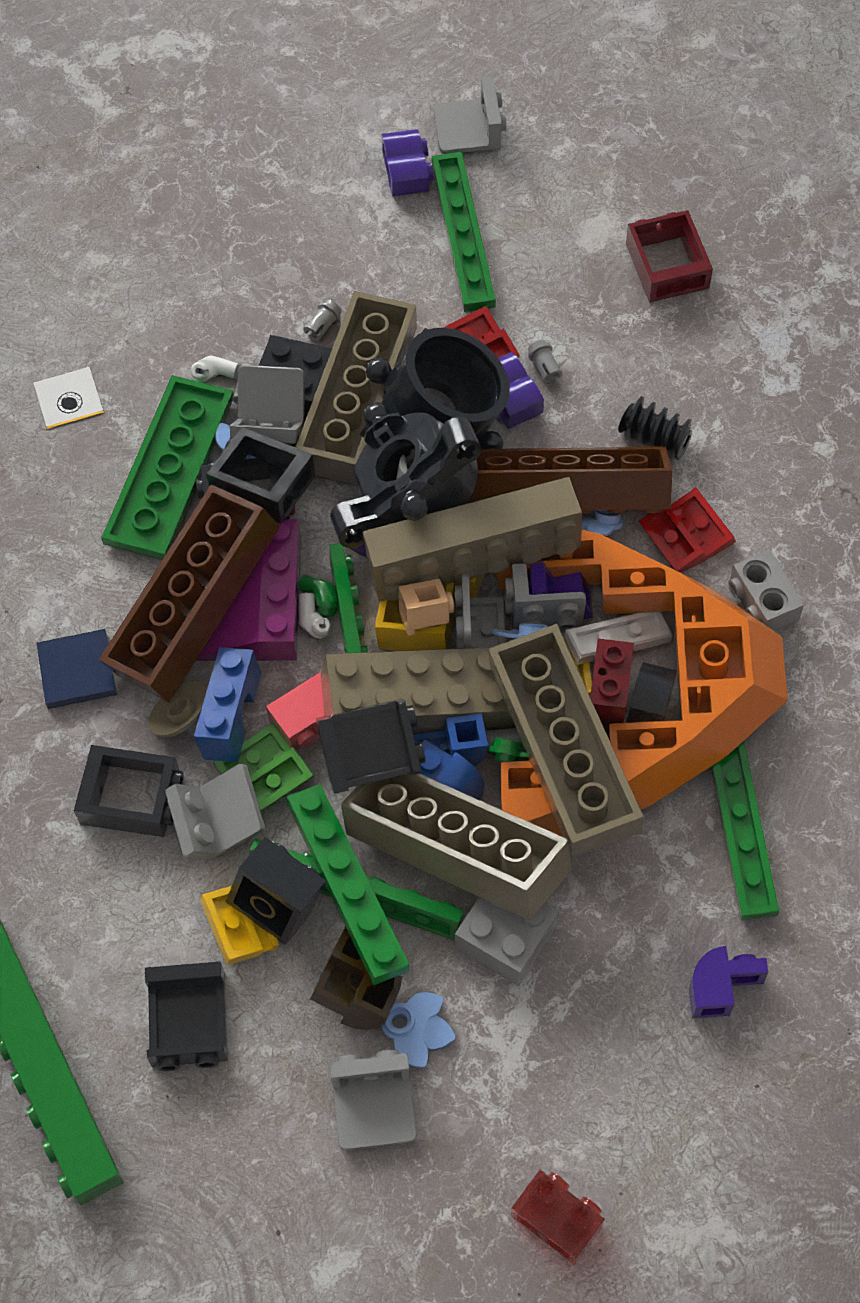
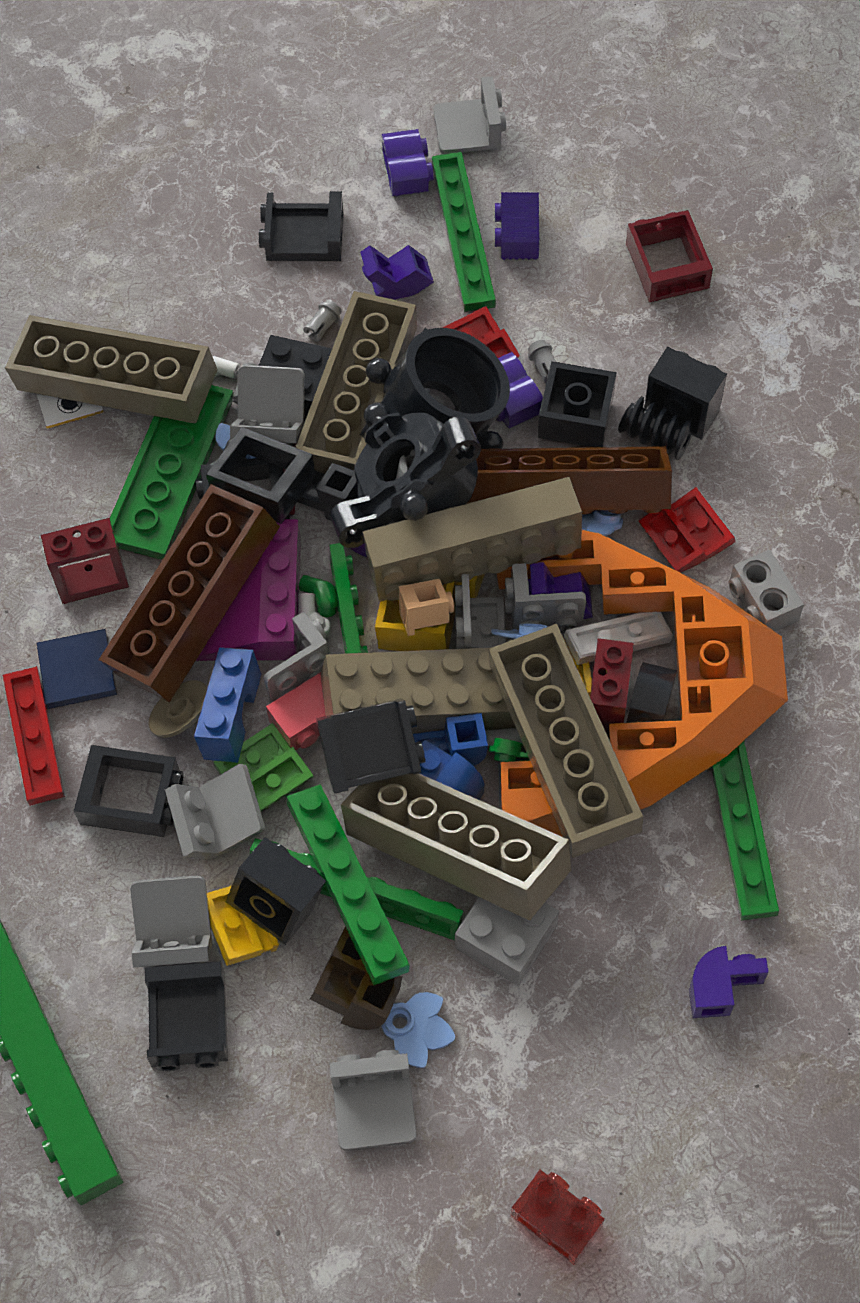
(33, 736): none -> red plate
(87, 577): none -> dark red window
(112, 368): none -> dark tan brick
(171, 921): none -> light grey bracket
(302, 229): none -> black panel
(303, 665): none -> light grey bracket
(330, 489): none -> black brick
(398, 275): none -> dark purple brick
(519, 225): none -> dark purple brick
(576, 404): none -> black brick
(686, 389): none -> black brick

